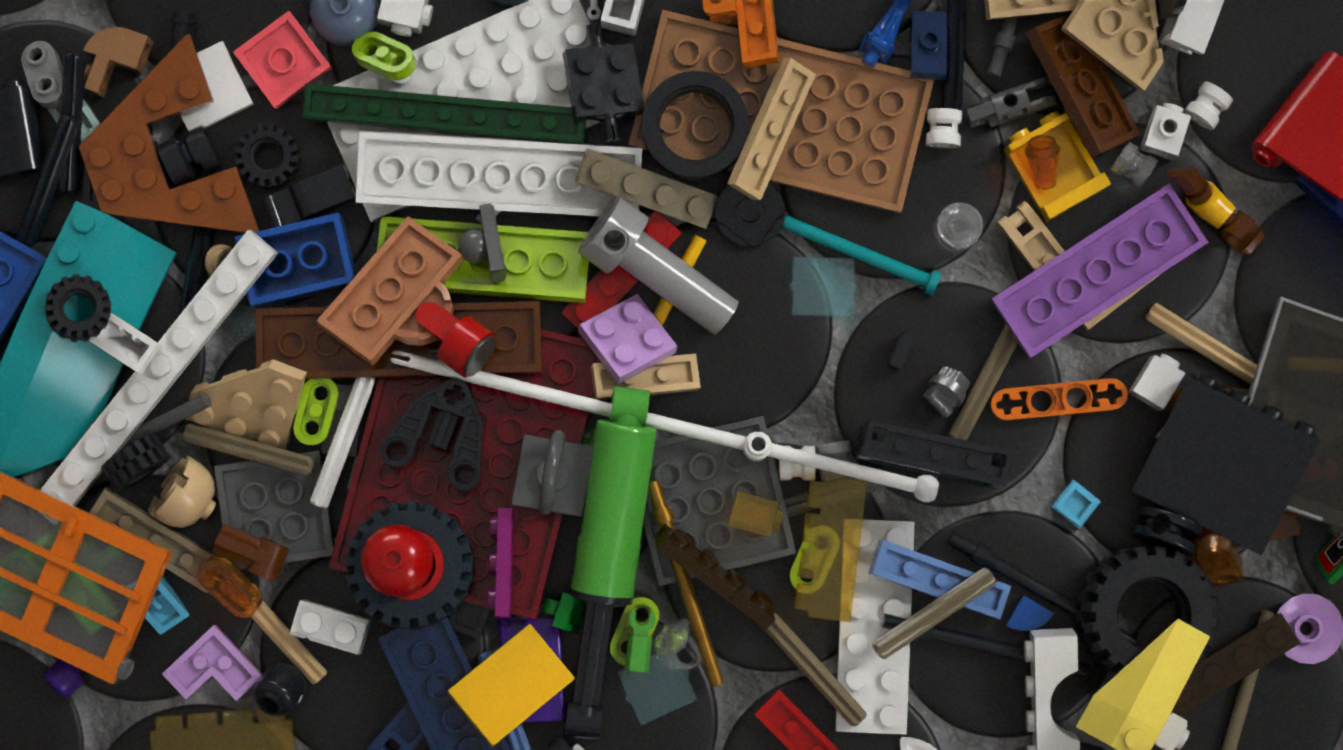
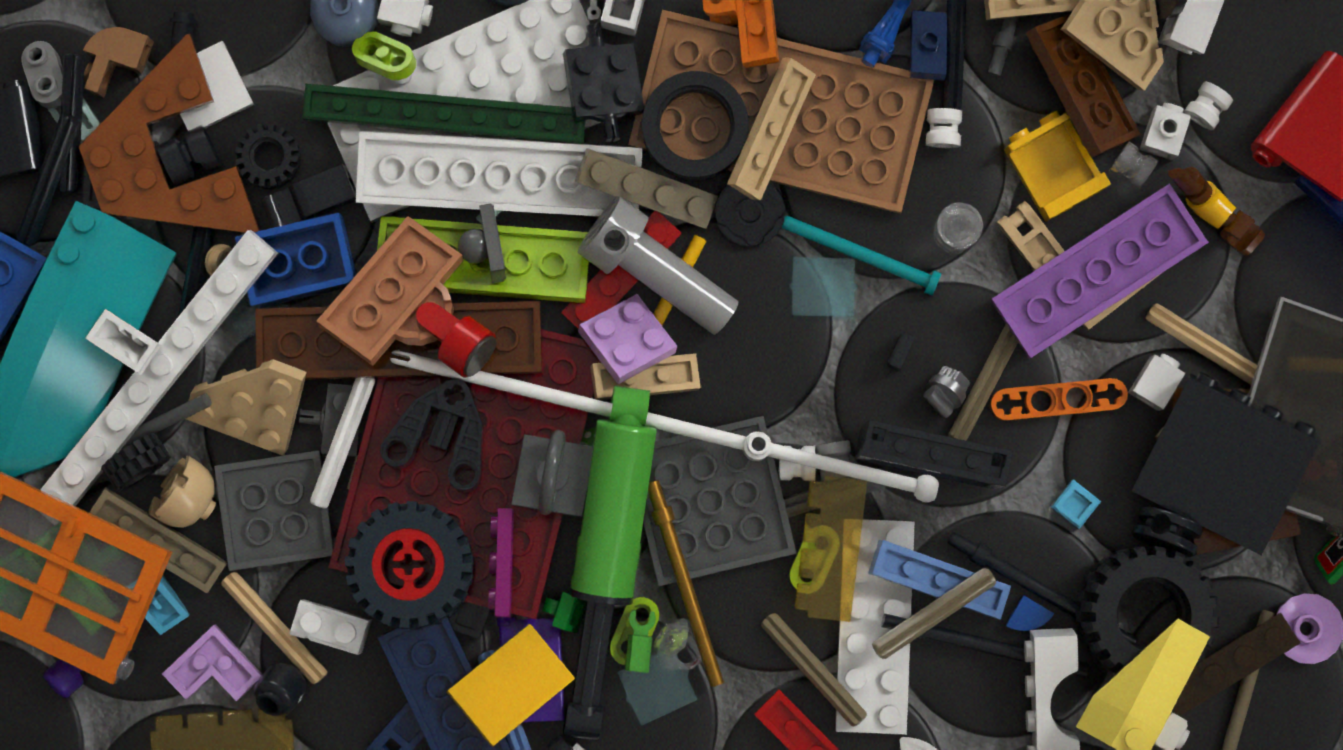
(78, 286): black tyre -> none
(230, 586): clear orange plate -> none
(248, 449): dark tan axle -> none
(258, 555): reddish brown piece -> none
(282, 60): coral plate -> none
(316, 410): lime plate -> none
(396, 560): red cylinder -> none
(707, 569): dark brown plate -> none
(755, 514): clear yellow brick -> none
(996, 112): dark grey hinge -> none
(1043, 160): clear orange cone -> none
(1219, 559): clear orange plate -> none

